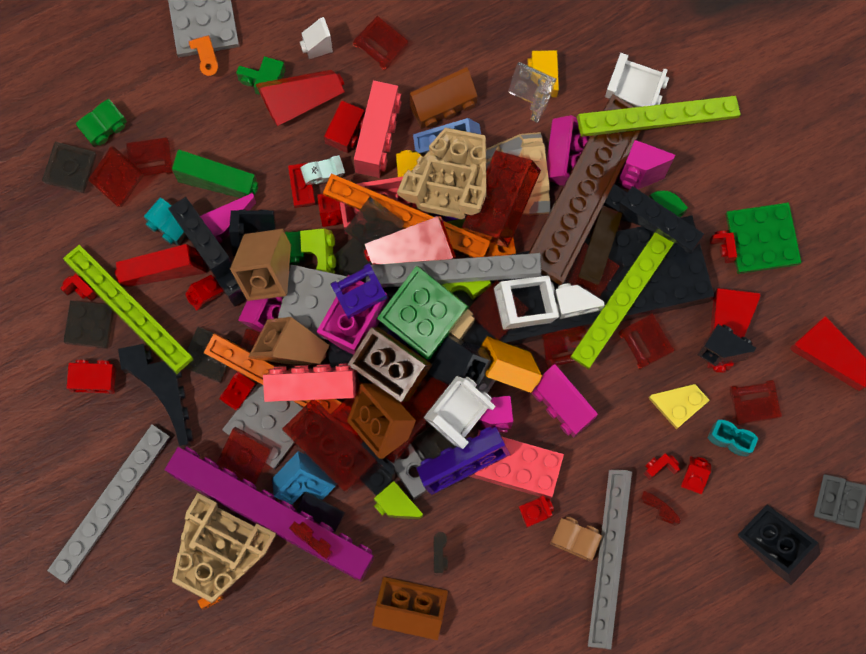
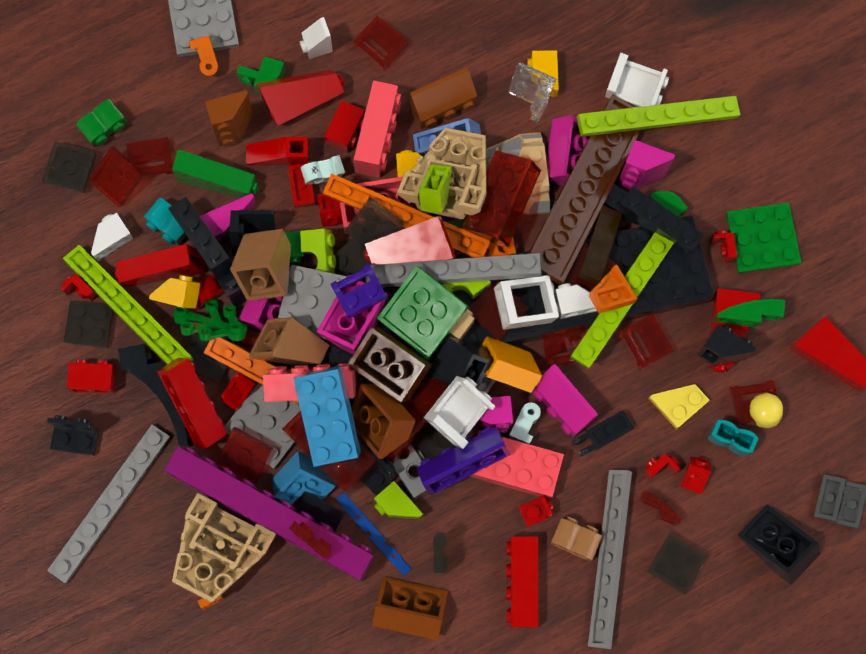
(73, 436): none -> black bracket
(110, 236): none -> white slope
(178, 292): none -> yellow slope
(192, 402): none -> red brick
(230, 117): none -> dark orange slope
(234, 330): none -> green plant
(278, 151): none -> red slope
(327, 416): none -> dark azure brick
(376, 536): none -> blue piece
(435, 188): none -> lime slope
(523, 582): none -> red brick
(529, 415): none -> light aqua leg
(605, 432): none -> black hinge
(612, 292): none -> orange wing
(677, 564): none -> clear smoke plate
(752, 312): none -> green slope
(766, 410): none -> light yellow hair

